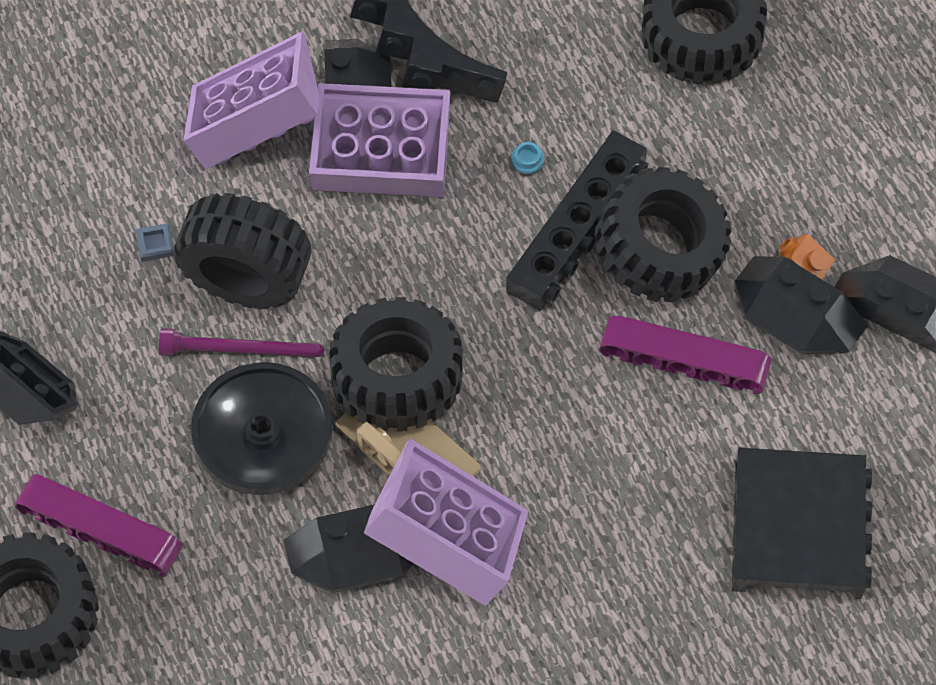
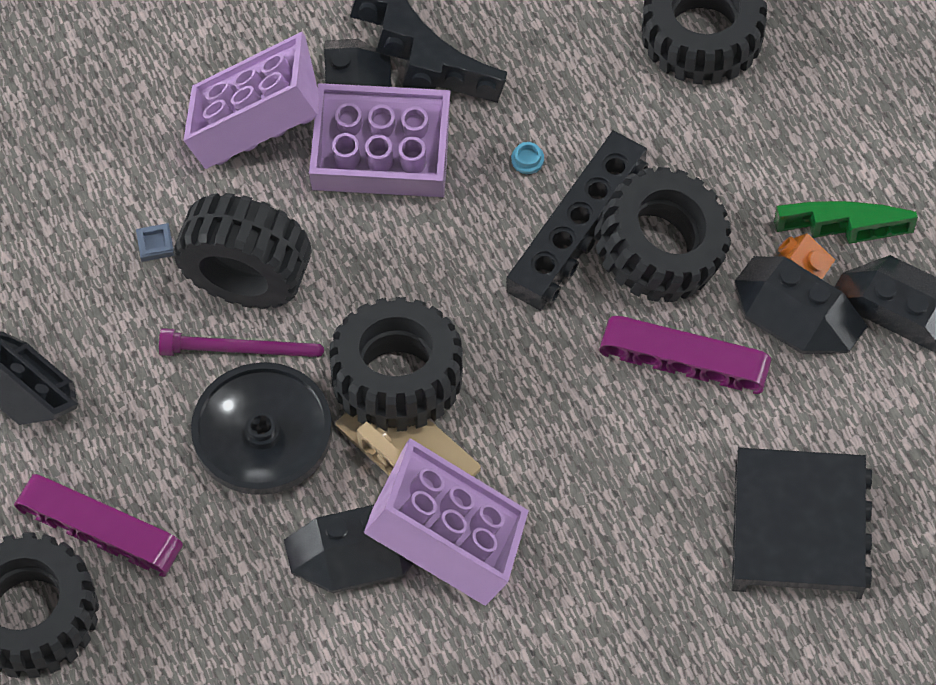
(856, 219): none -> green slope

